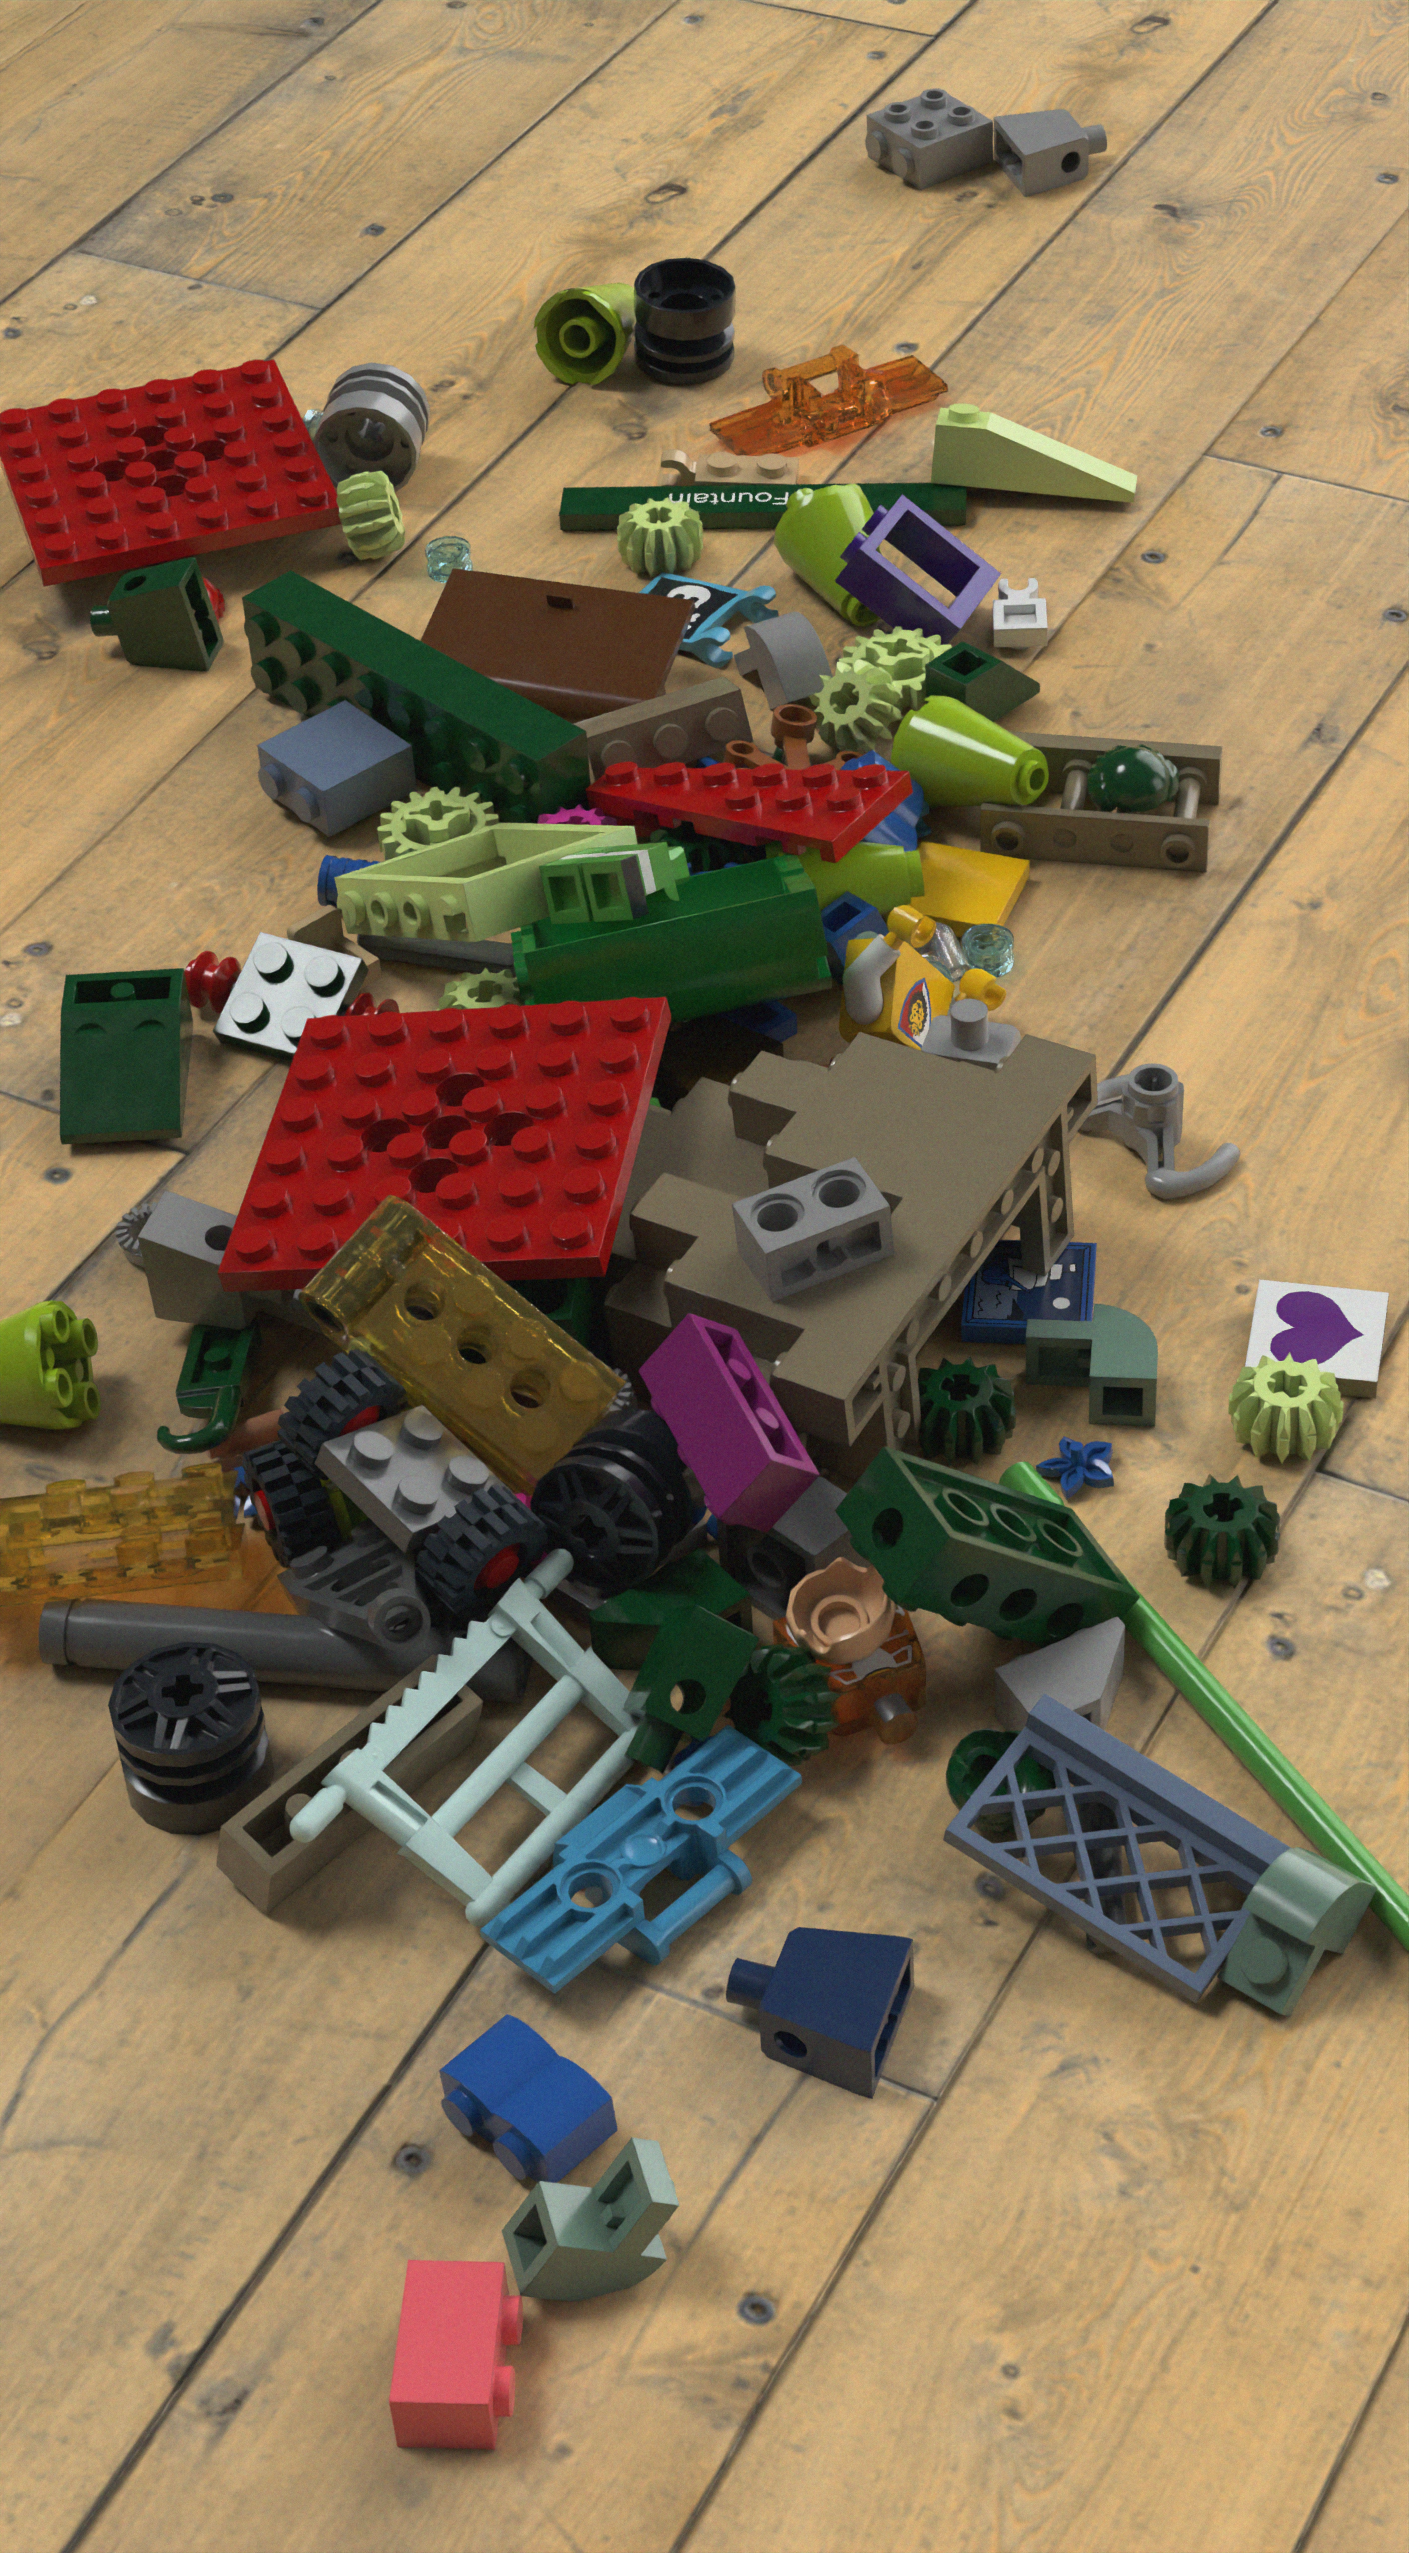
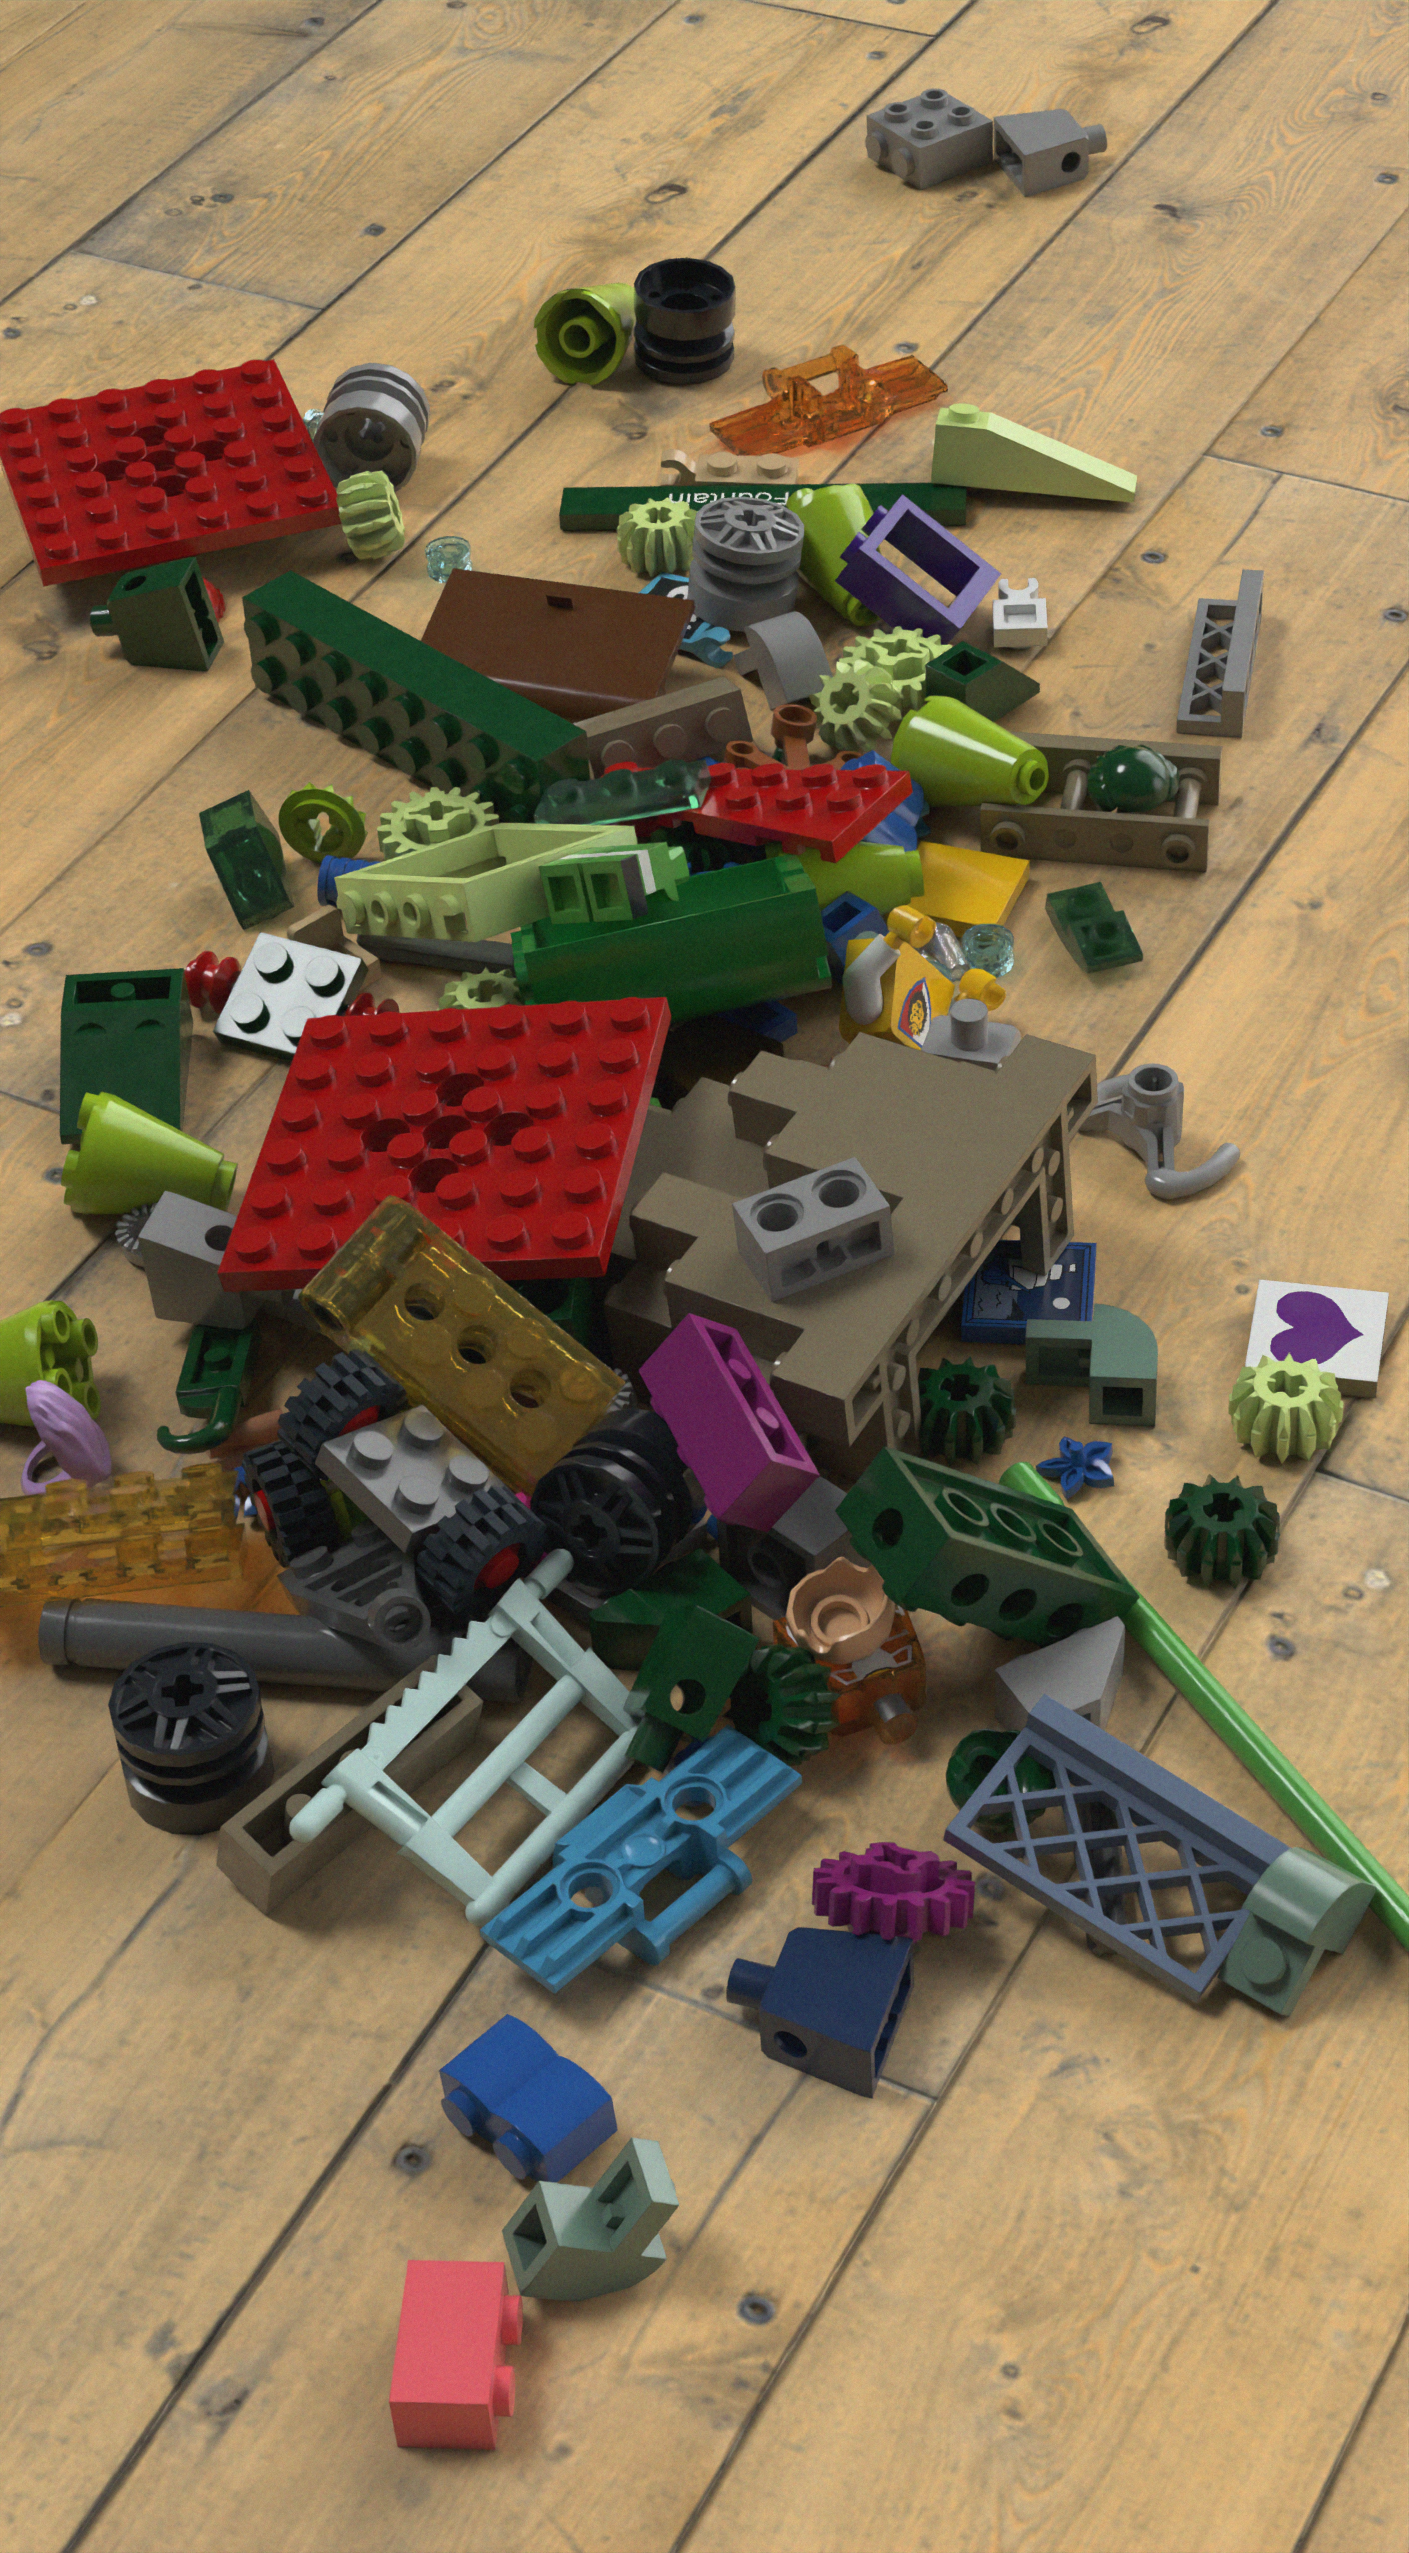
(68, 1434): none -> lavender piece
(135, 1157): none -> lime cone
(247, 859): none -> clear green slope
(301, 826): none -> lime gear
(336, 768): sand blue brick -> none
(625, 794): none -> clear green plate
(744, 561): none -> light grey wheel
(893, 1892): none -> magenta gear
(1092, 929): none -> clear green slope
(1232, 667): none -> light grey fence

